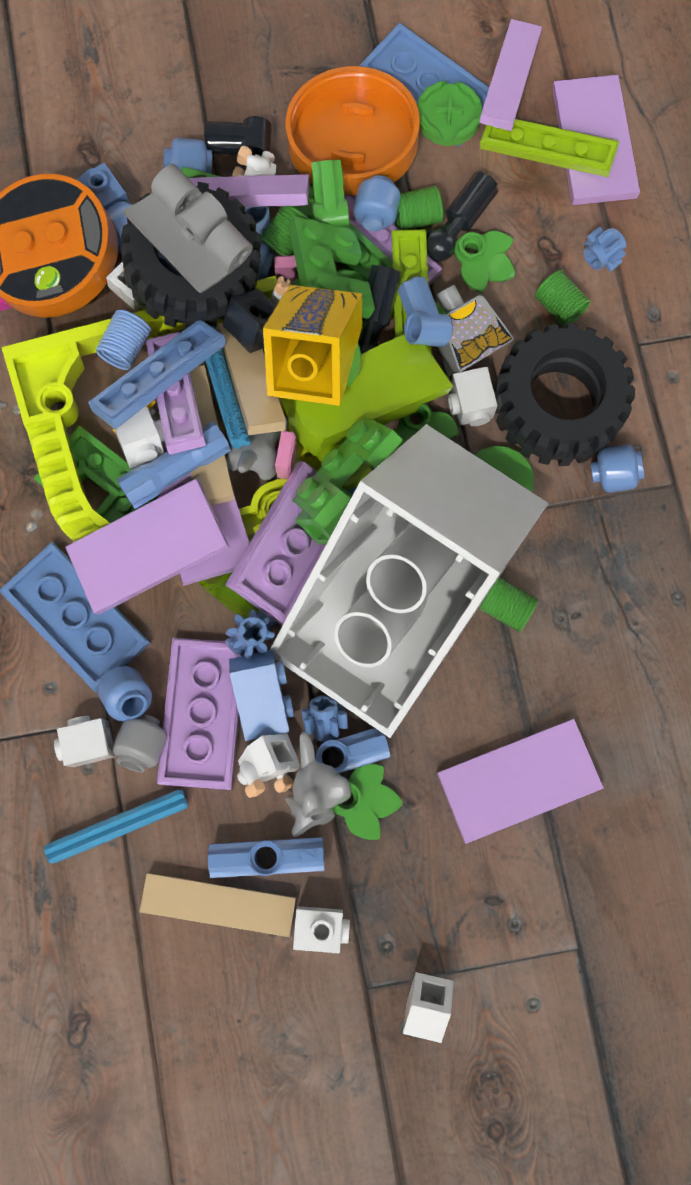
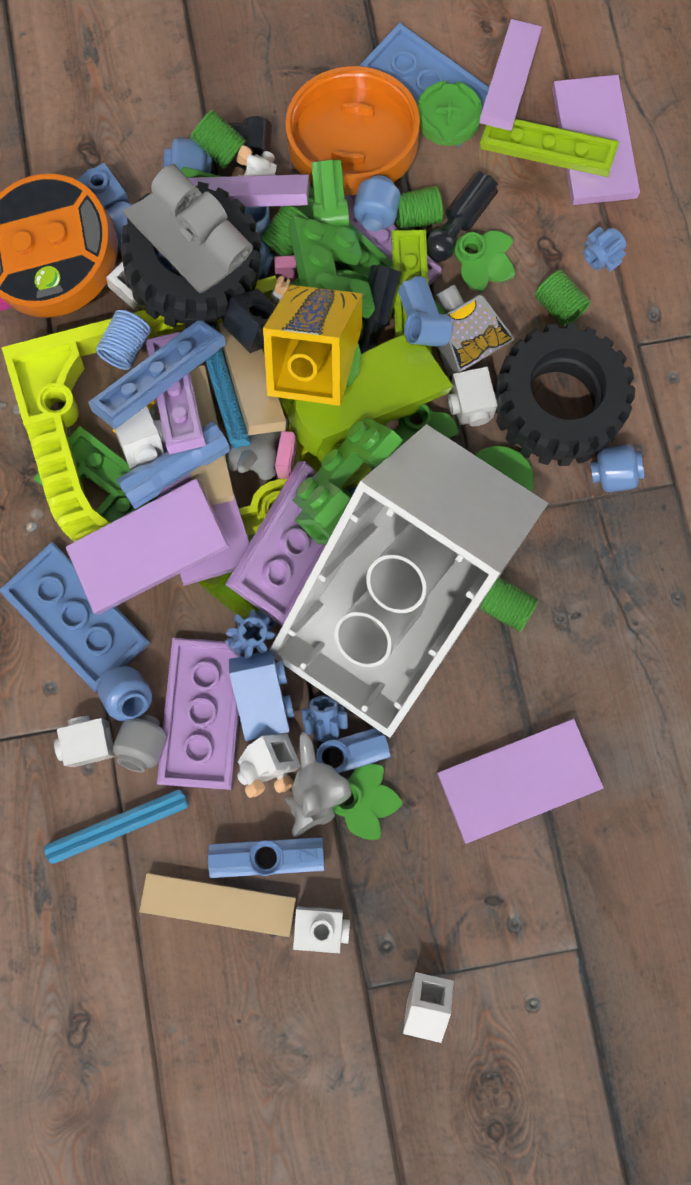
(217, 138): none -> bright green piece

